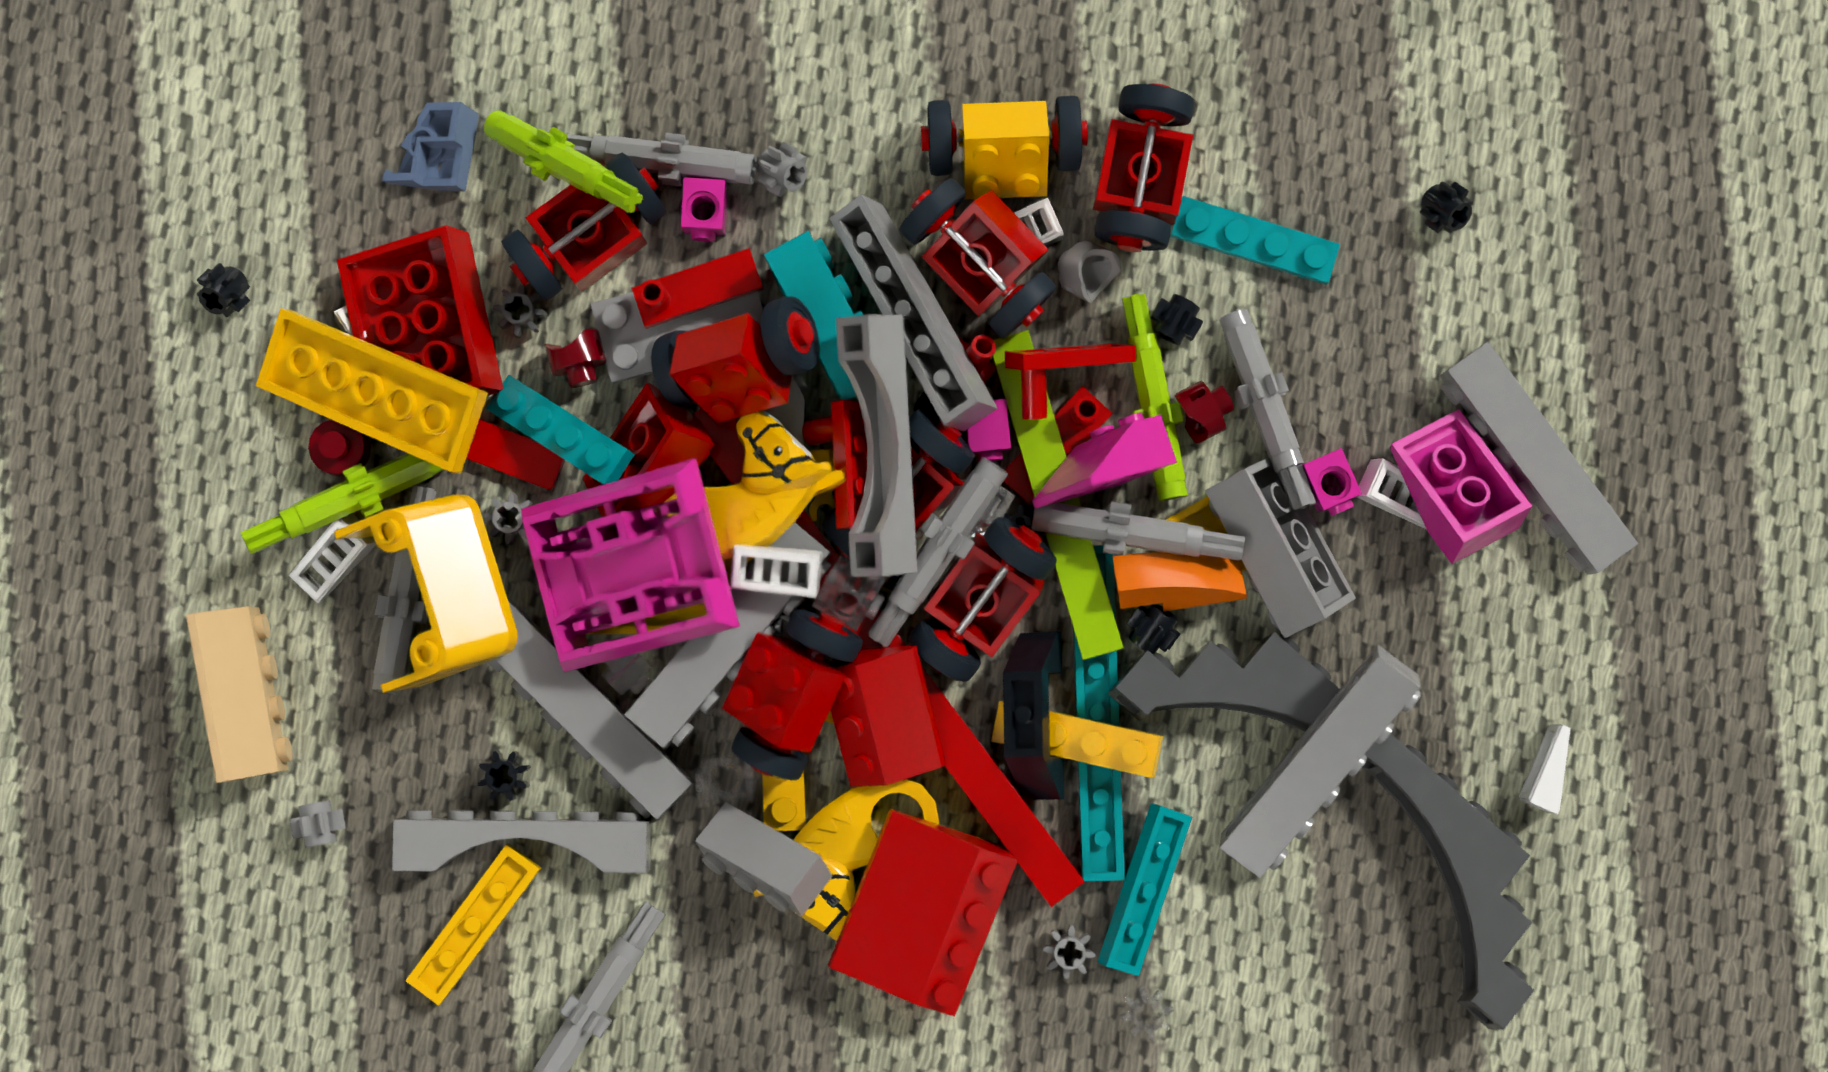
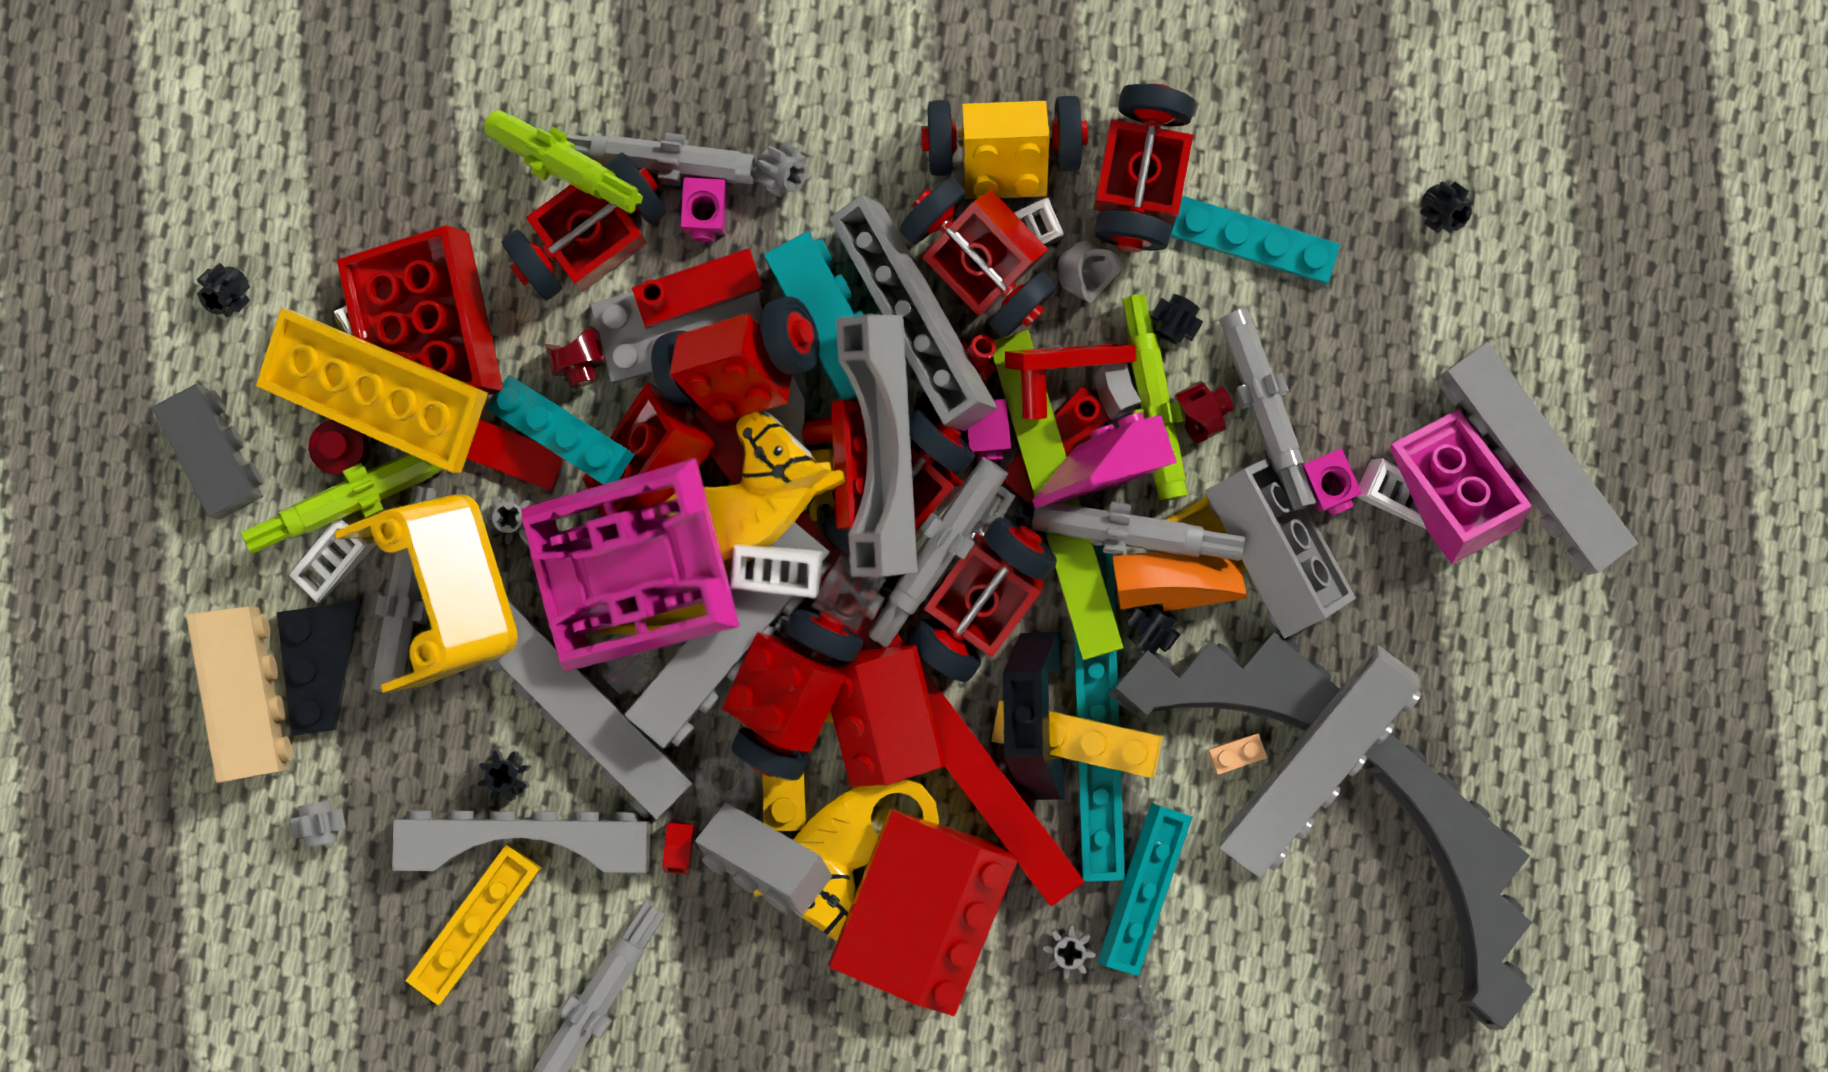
(209, 451): none -> dark grey brick
(315, 663): none -> black wing
(443, 136): sand blue slope -> none
(513, 301): dark grey gear -> none
(678, 848): none -> red piece
(1116, 390): none -> light grey piece
(1236, 753): none -> light nougat piece
(1546, 777): white slope -> none

